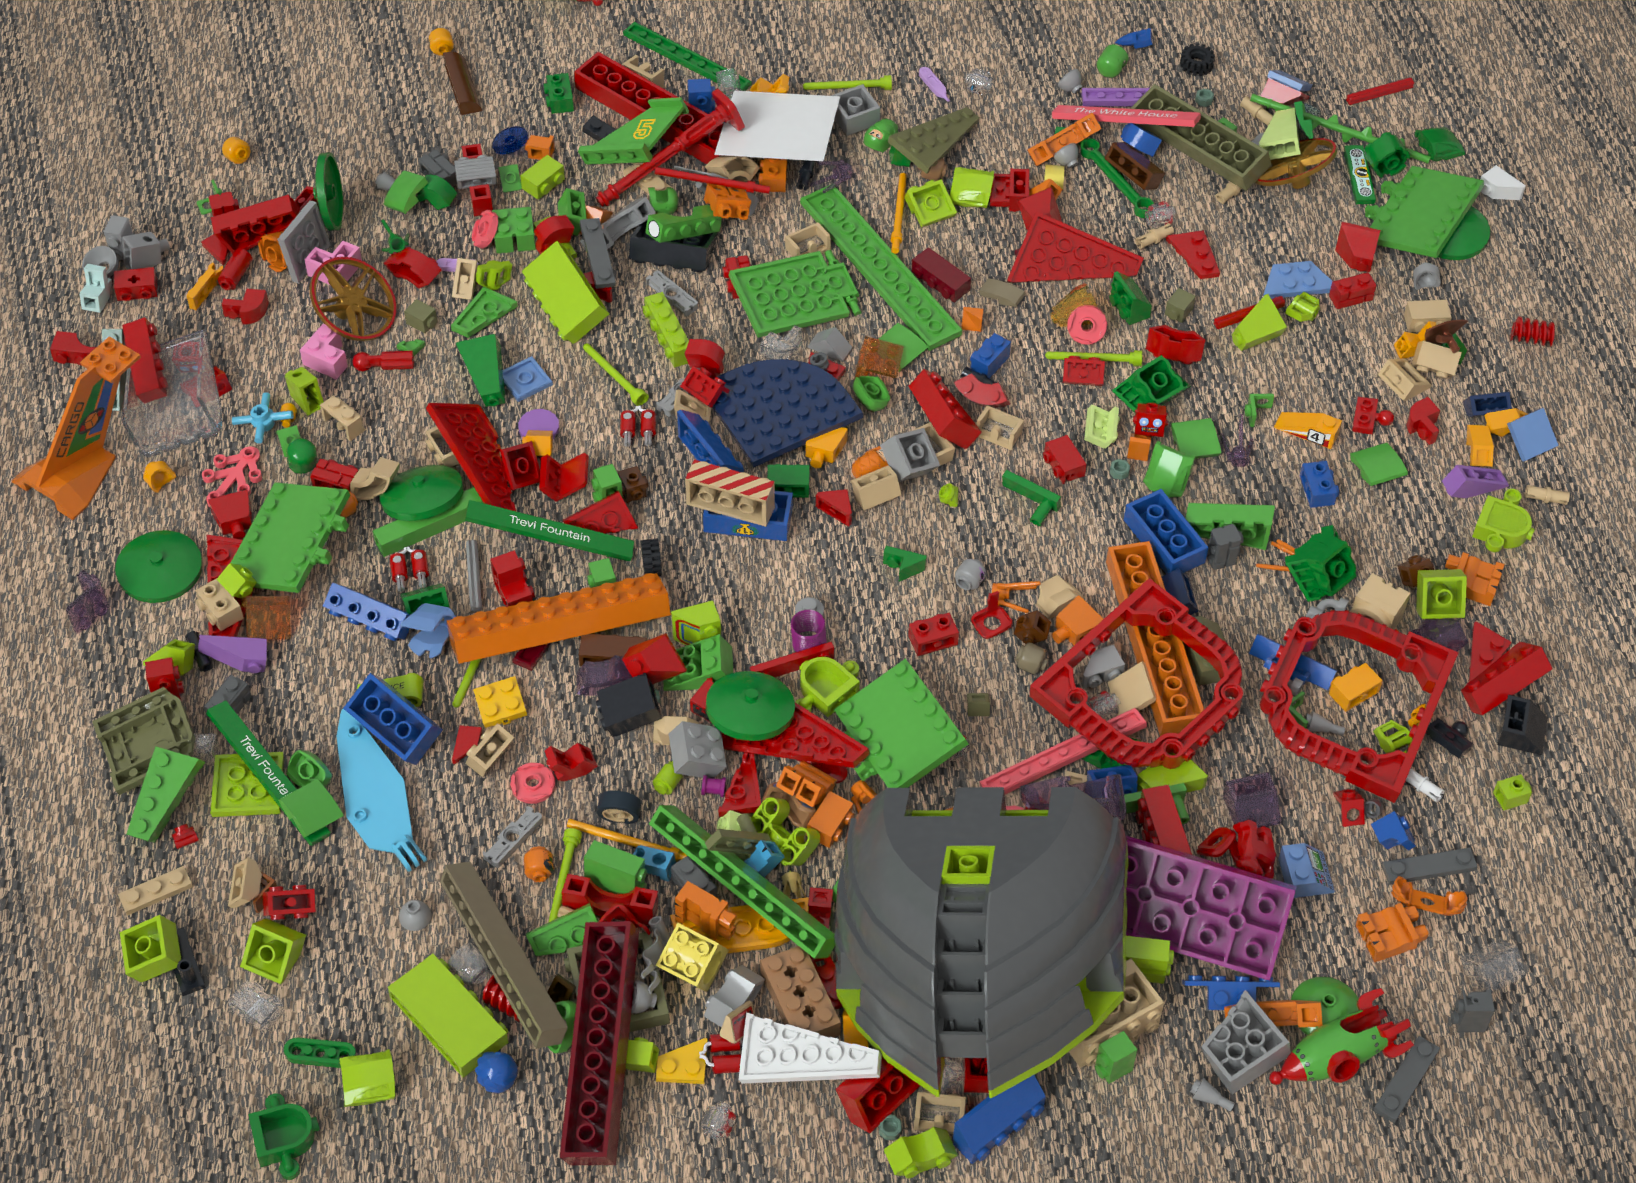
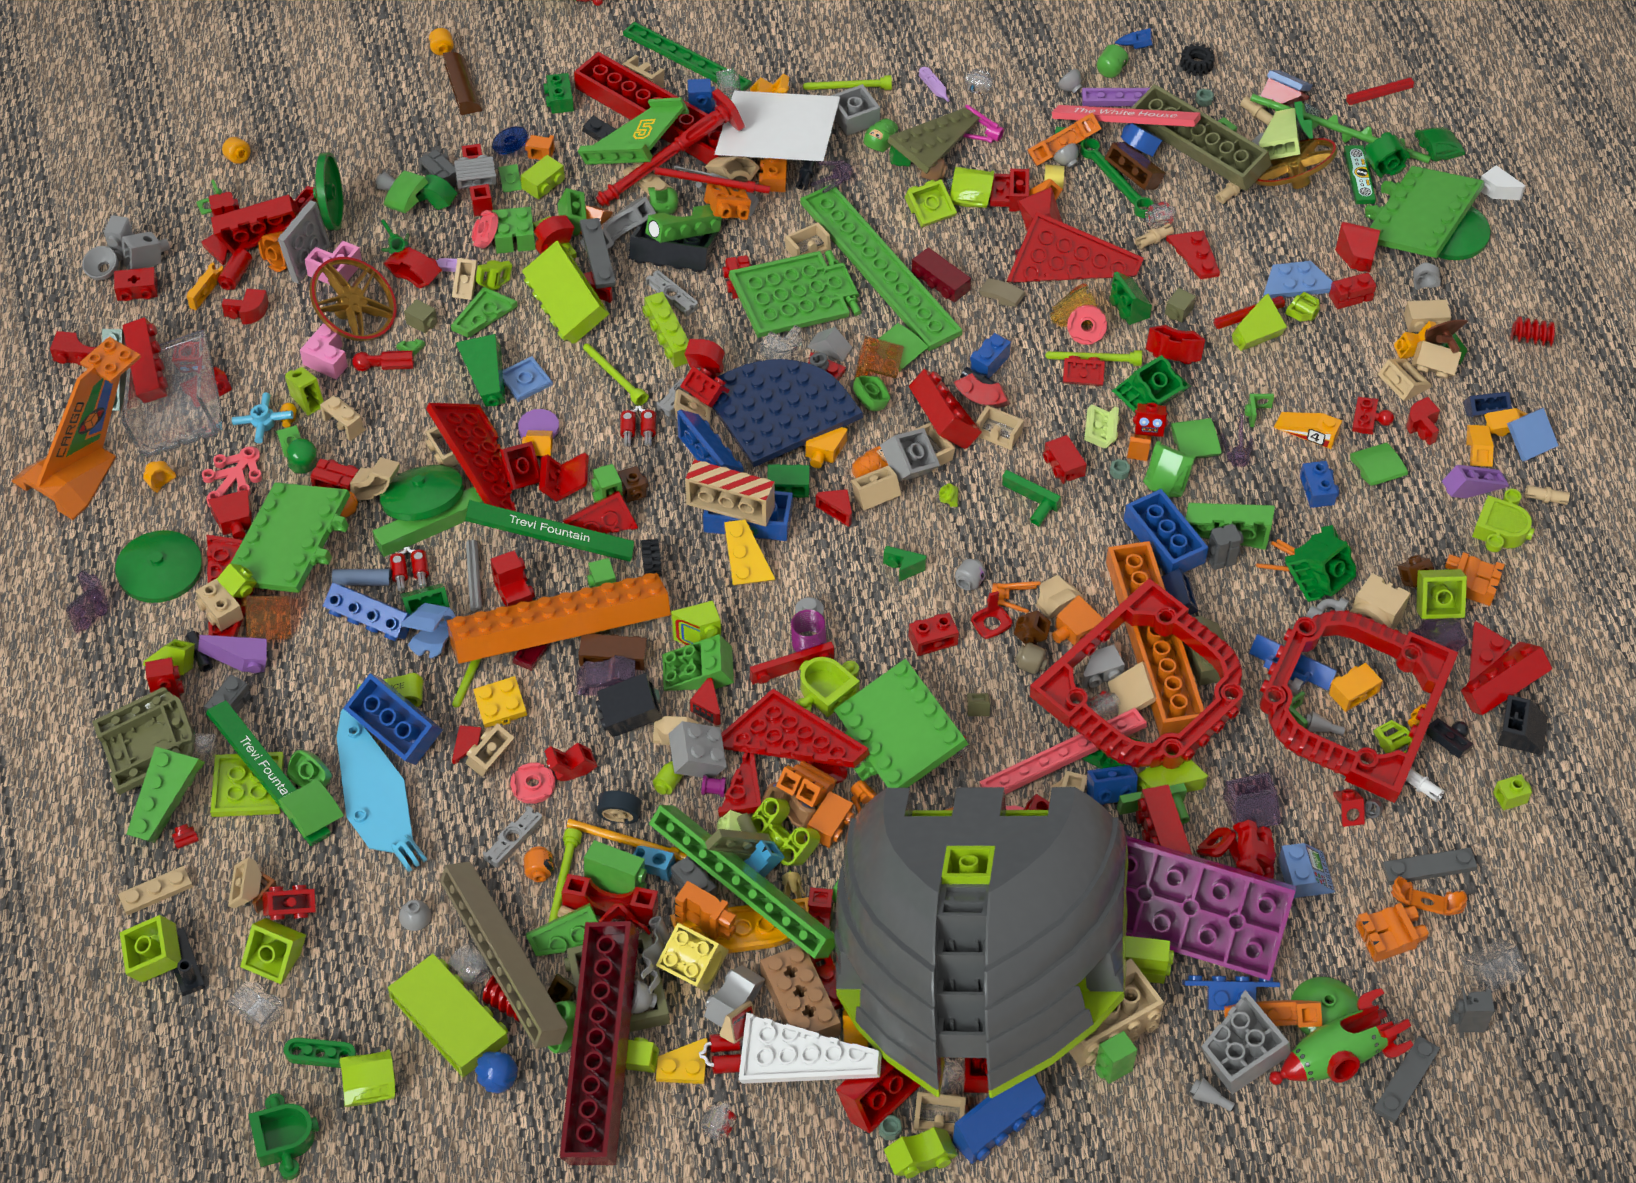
(97, 288): light aqua brick -> none
(361, 577): none -> sand blue piece
(654, 657): red slope -> none
(745, 556): none -> yellow wing
(750, 706): green dish -> none
(896, 235): light orange bar -> none
(972, 319): orange slope -> none
(993, 130): none -> dark pink plant
(1106, 791): clear purple windscreen -> none
(1394, 831): blue brick -> none

